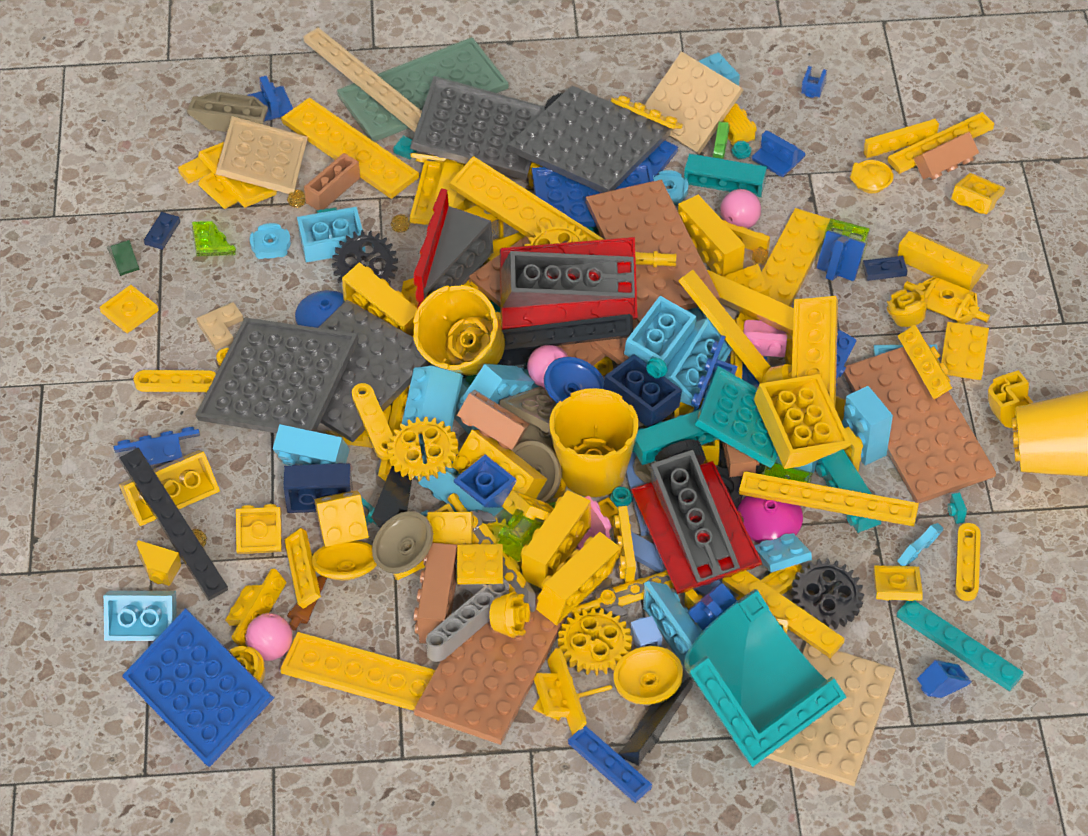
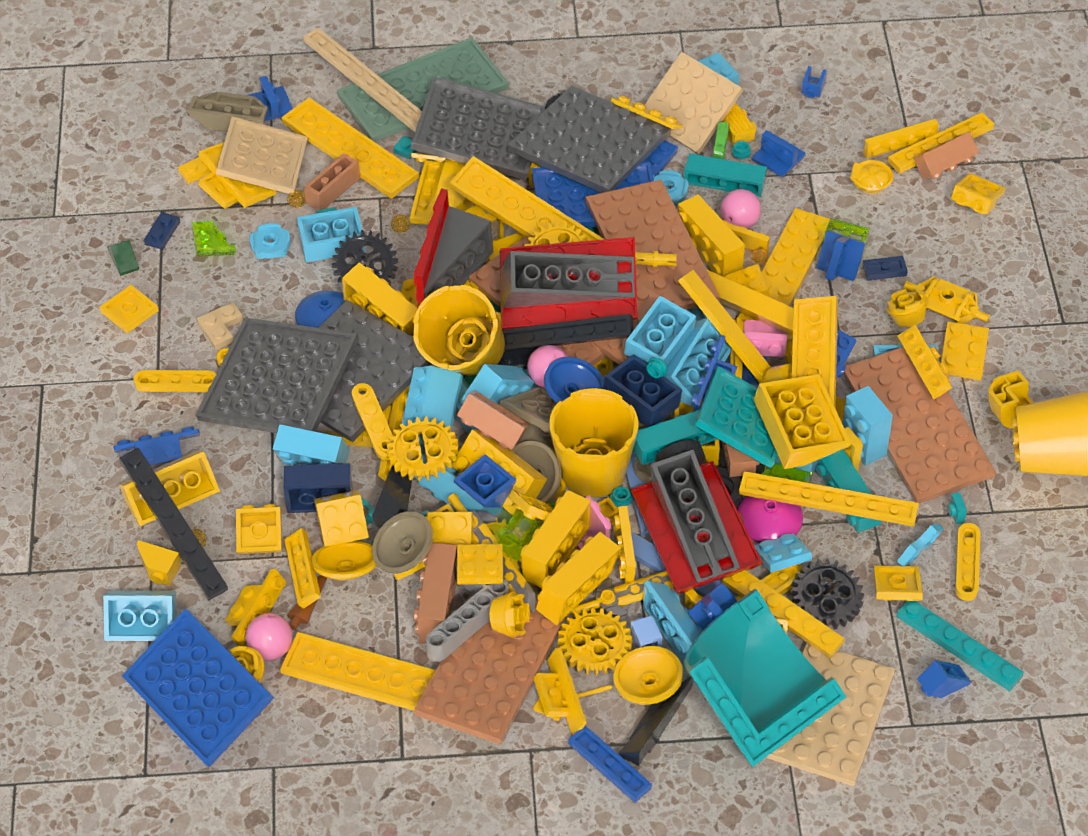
(940, 260): yellow slope -> none

